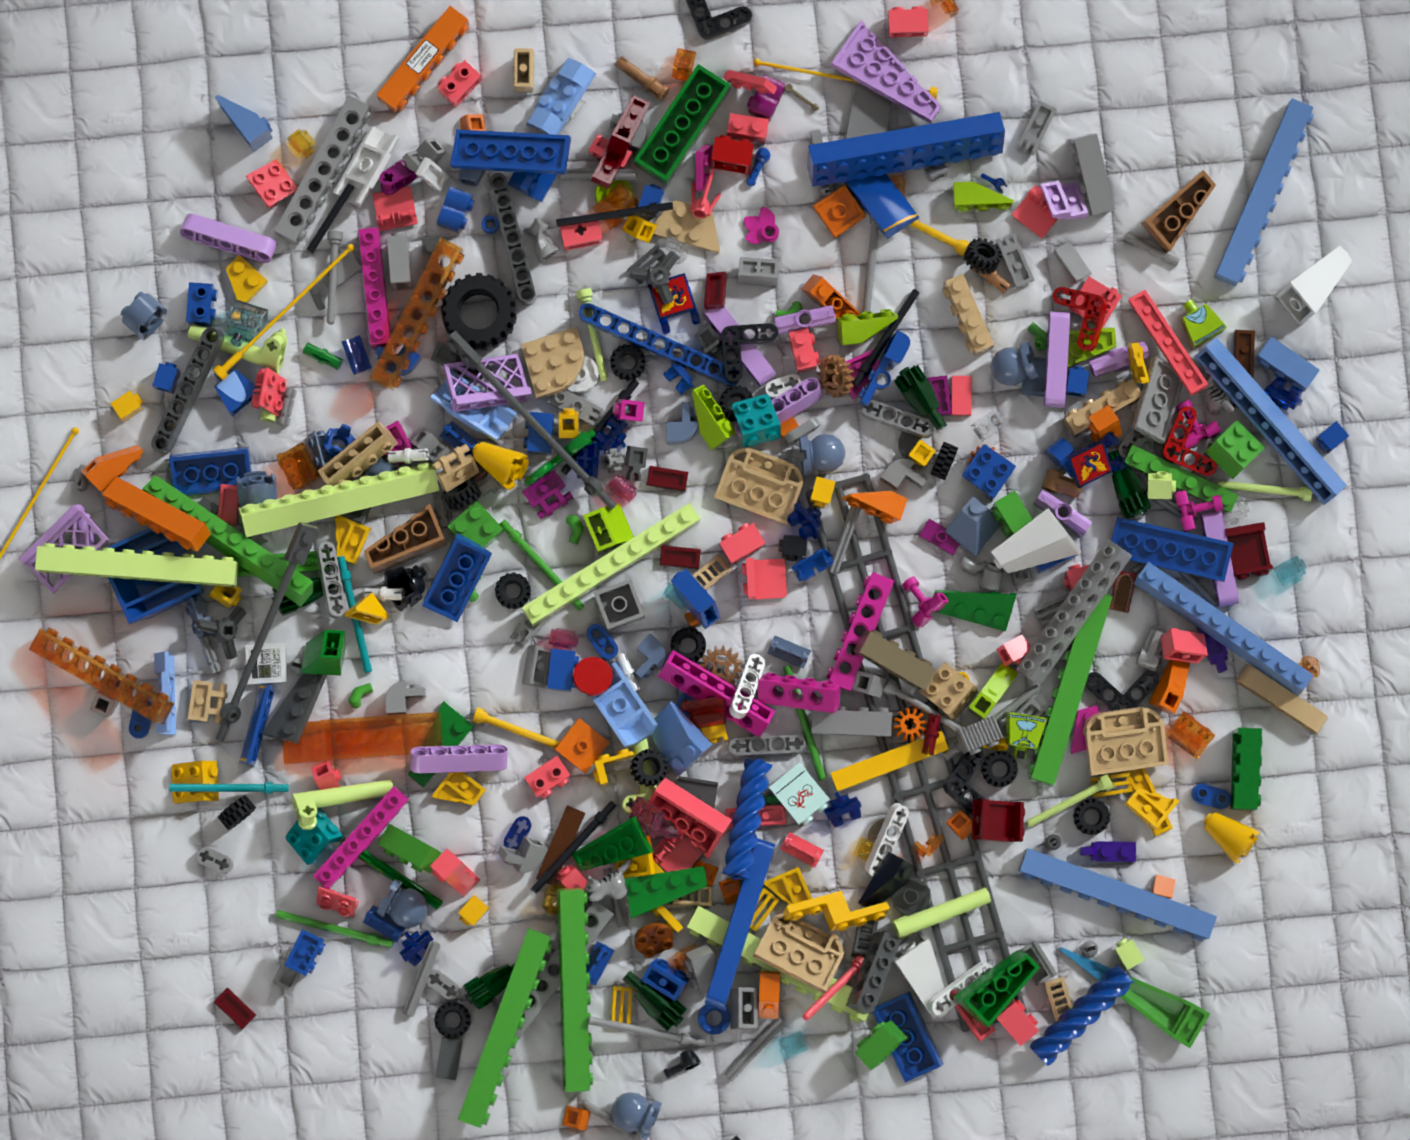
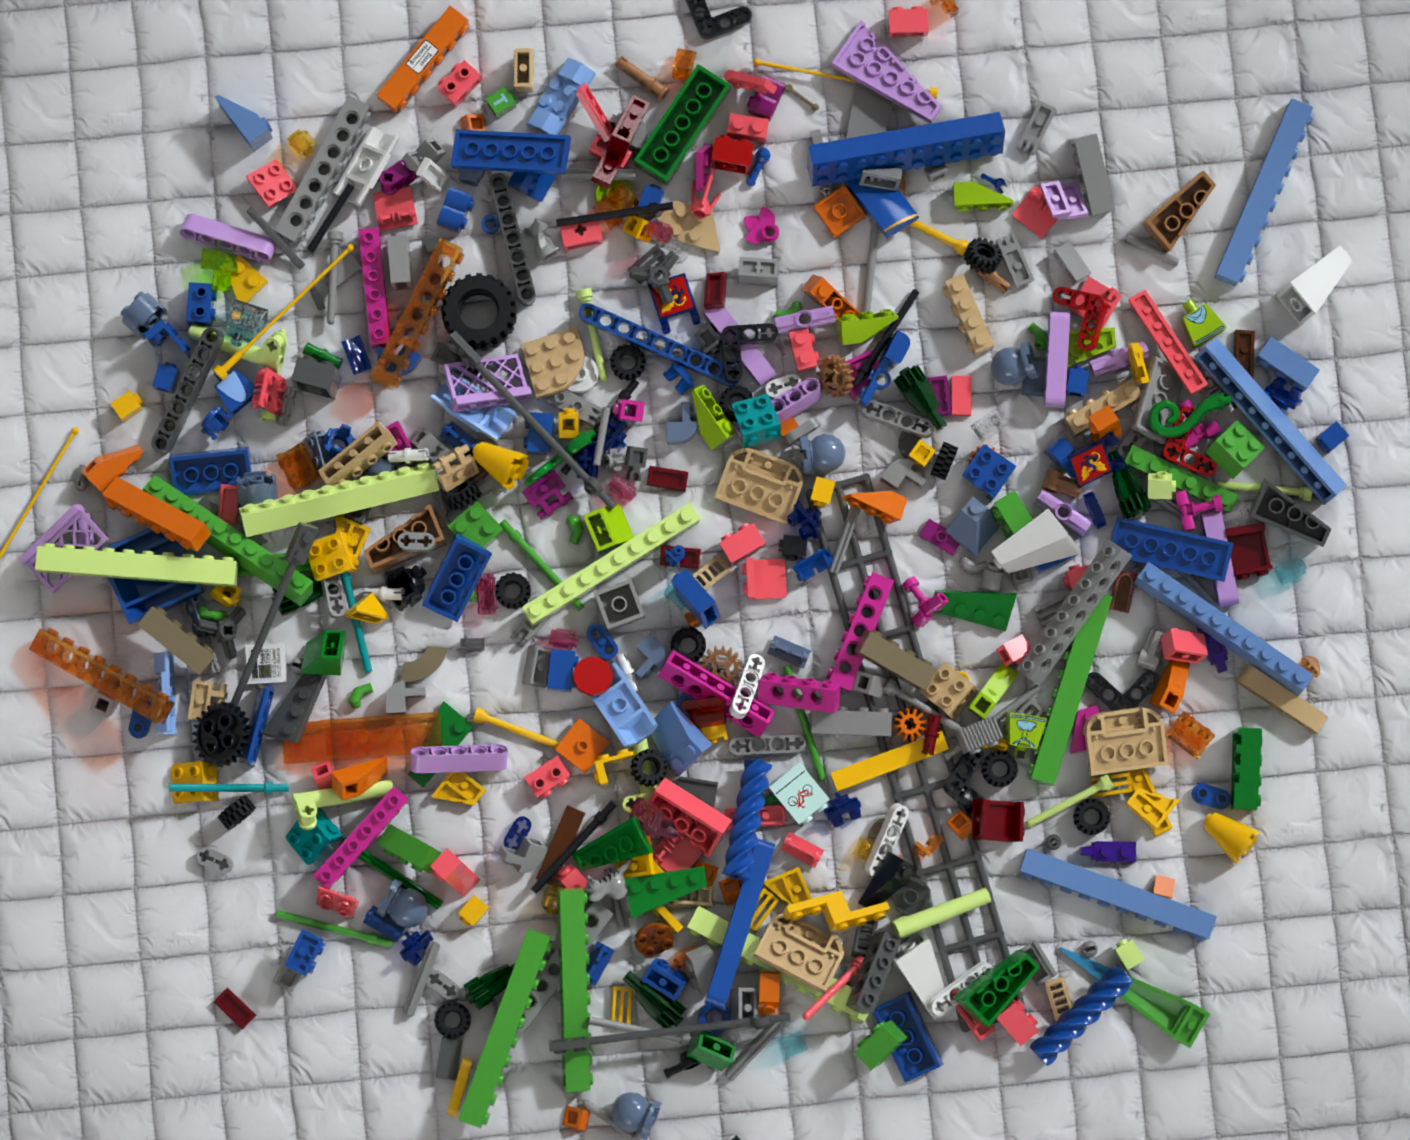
(159, 332): none -> blue bracket
(176, 640): none -> dark tan wedge
(211, 615): none -> bright green arm
(215, 421): none -> blue piece
(222, 265): none -> clear neon green brick
(222, 734): none -> black gear
(275, 237): none -> dark grey bar
(316, 377): none -> dark grey brick
(332, 556): none -> yellow bracket
(358, 778): none -> orange slope
(417, 537): none -> light grey beam
(425, 665): none -> dark tan tile
(459, 1087): none -> yellow beam
(472, 644): none -> dark grey pin
(485, 599): none -> clear pink hinge
(502, 102): none -> bright green brick
(580, 1043): none -> dark grey bar
(594, 112): none -> coral tile
(601, 436): none -> light grey bar
(659, 231): none -> clear pink brick
(675, 556): none -> blue hinge
(711, 1050): none -> green brick
(882, 178): none -> light grey slope
(1094, 510): none -> clear blue beam
(1210, 403): none -> green plant
(1286, 514): none -> dark grey wedge

